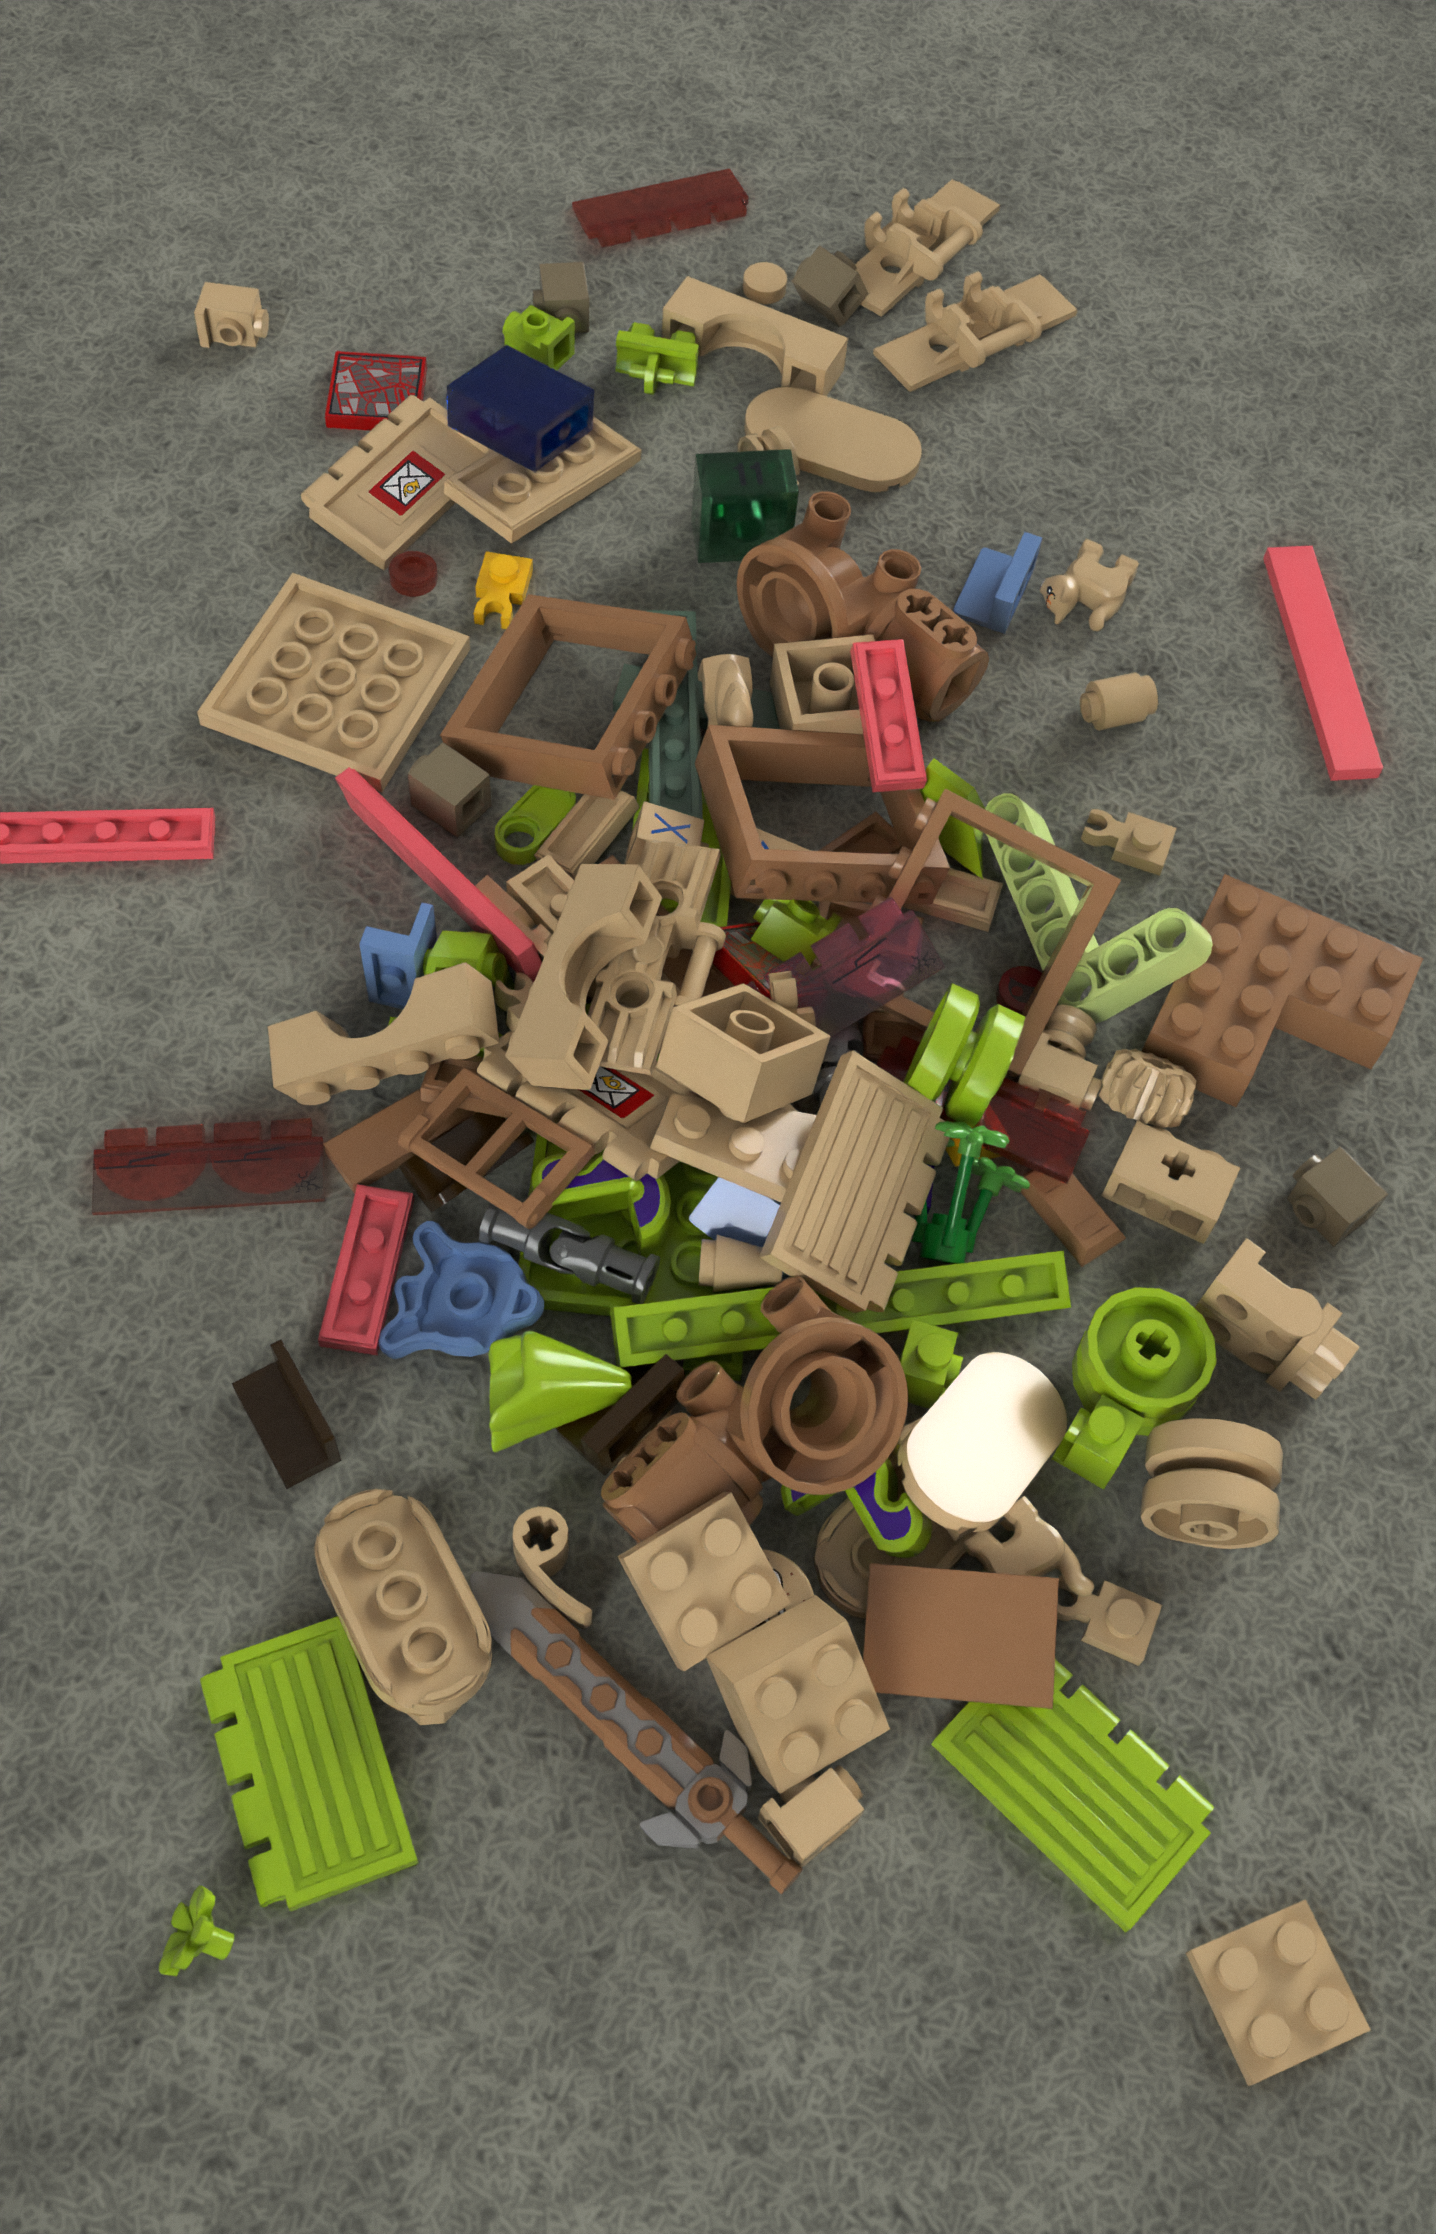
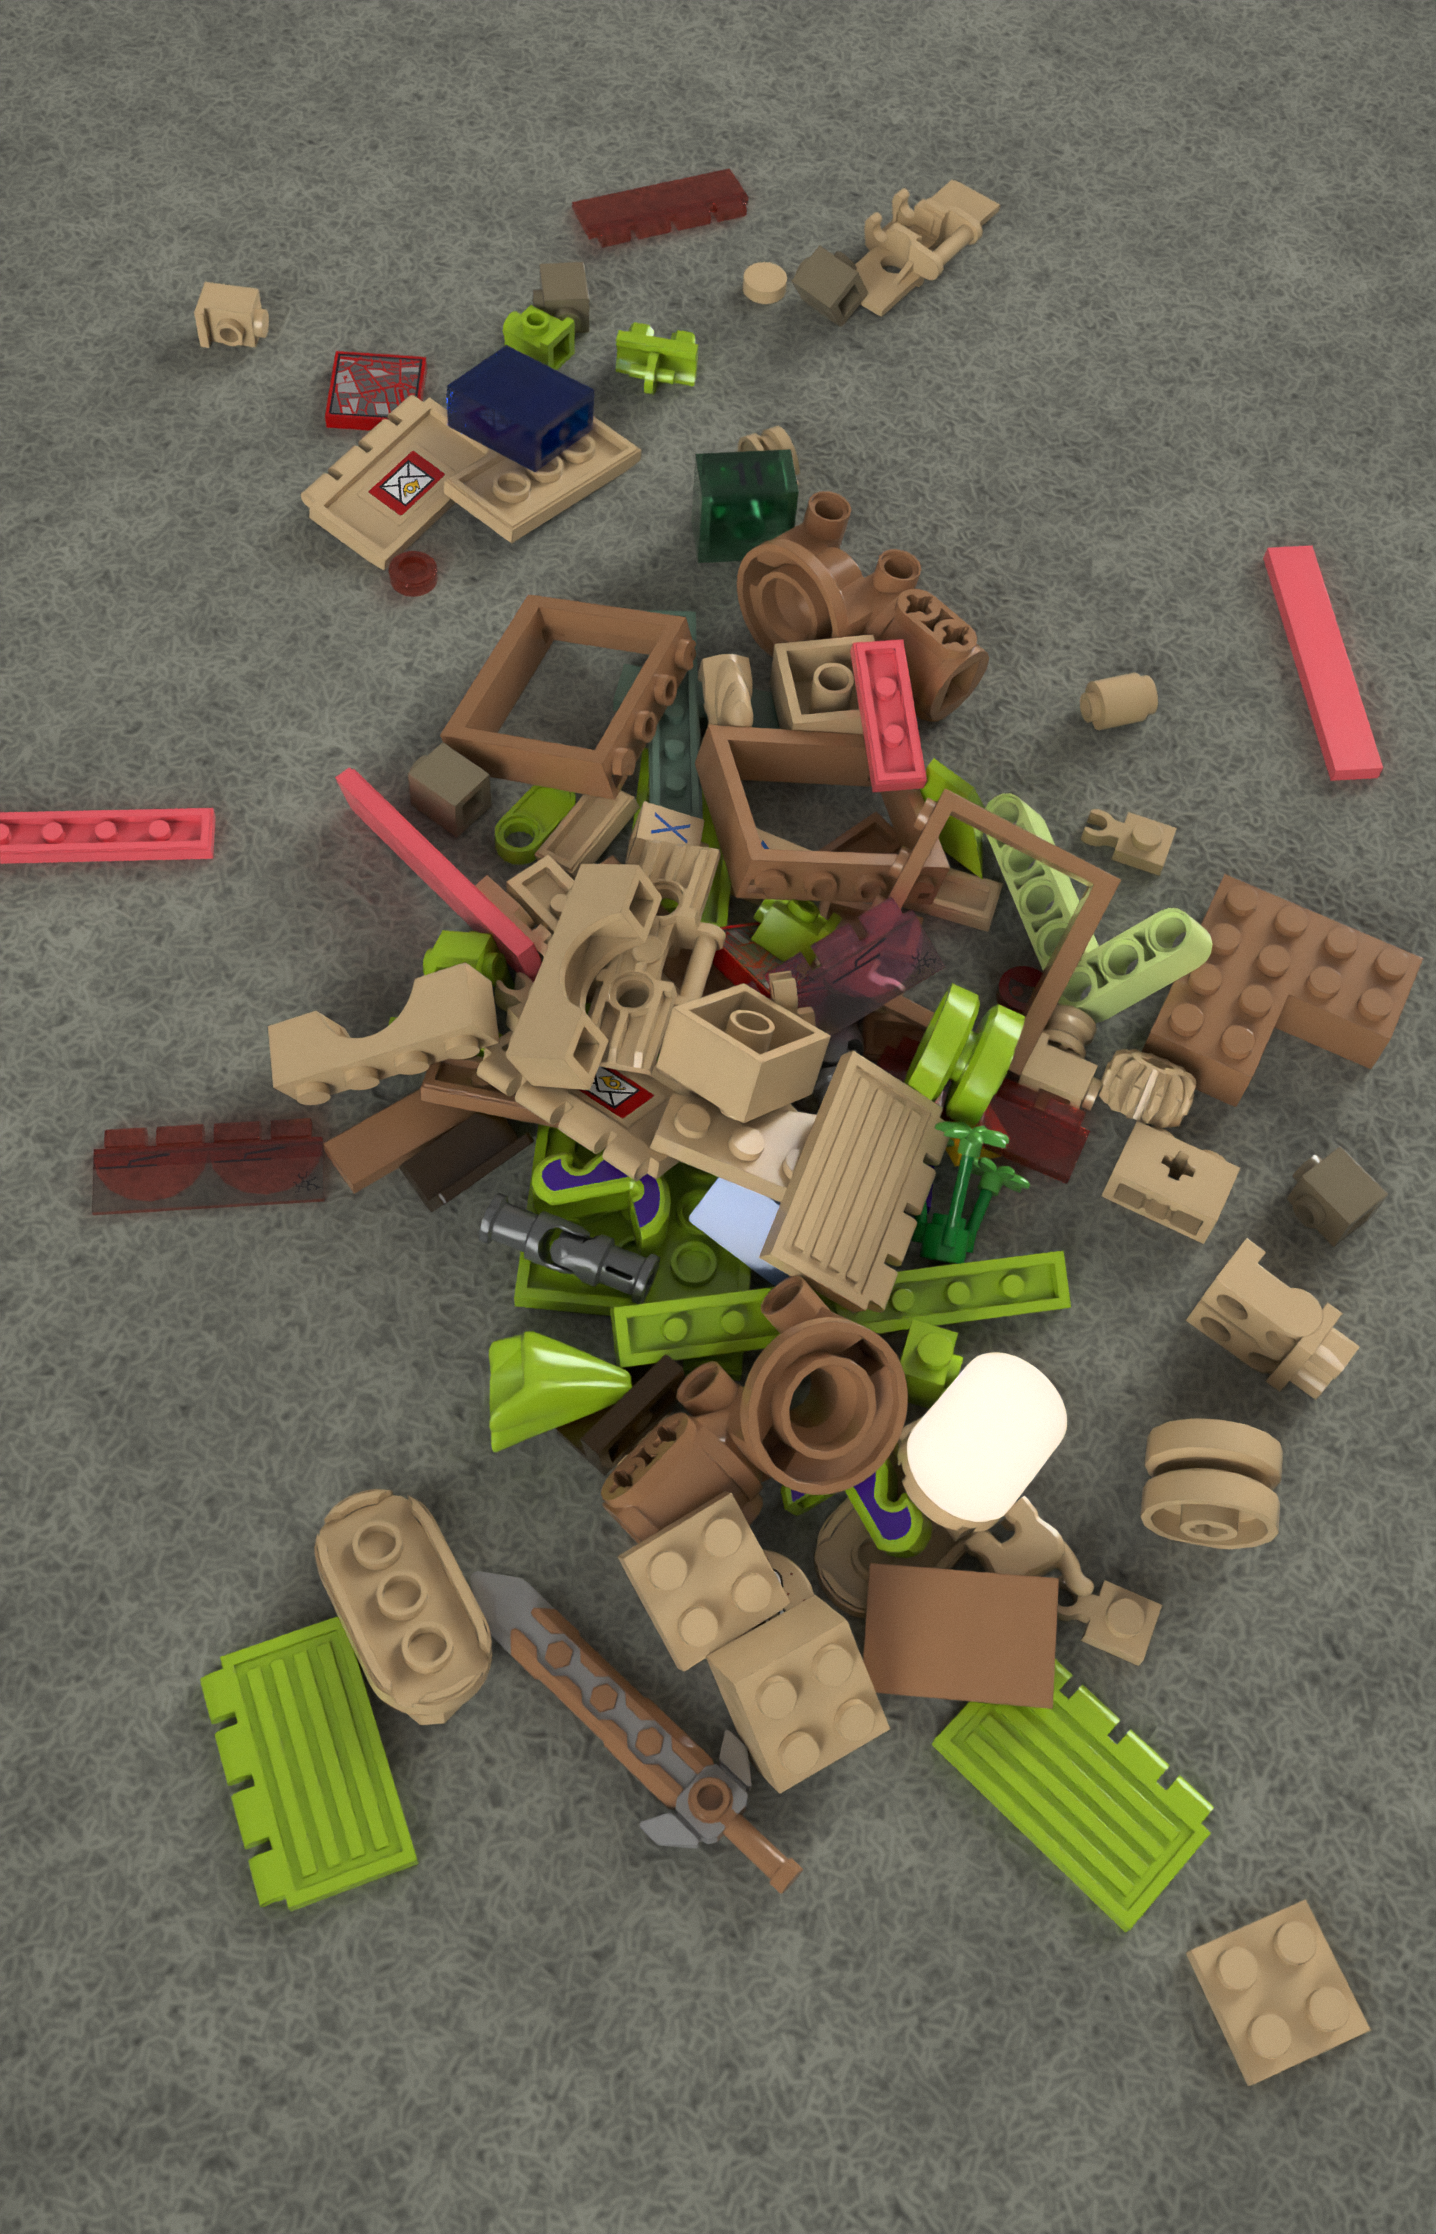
(194, 1934): lime plant -> none
(287, 1419): dark brown panel -> none
(335, 681): tan plate -> none
(366, 1270): coral tile -> none
(395, 960): medium blue panel -> none
(459, 1298): medium blue tile -> none
(501, 582): yellow plate -> none
(540, 1201): medium nougat window -> none
(541, 1565): tan panel -> none
(734, 1265): tan cone -> none
(802, 351): tan arch -> none
(813, 1814): tan brick -> none
(839, 438): tan tile -> none
(973, 328): tan piece -> none
(997, 585): medium blue panel -> none
(1072, 1216): medium nougat tile -> none
(1090, 583): tan animal -> none
(1098, 1441): lime brick -> none
(1146, 1355): lime wheel -> none

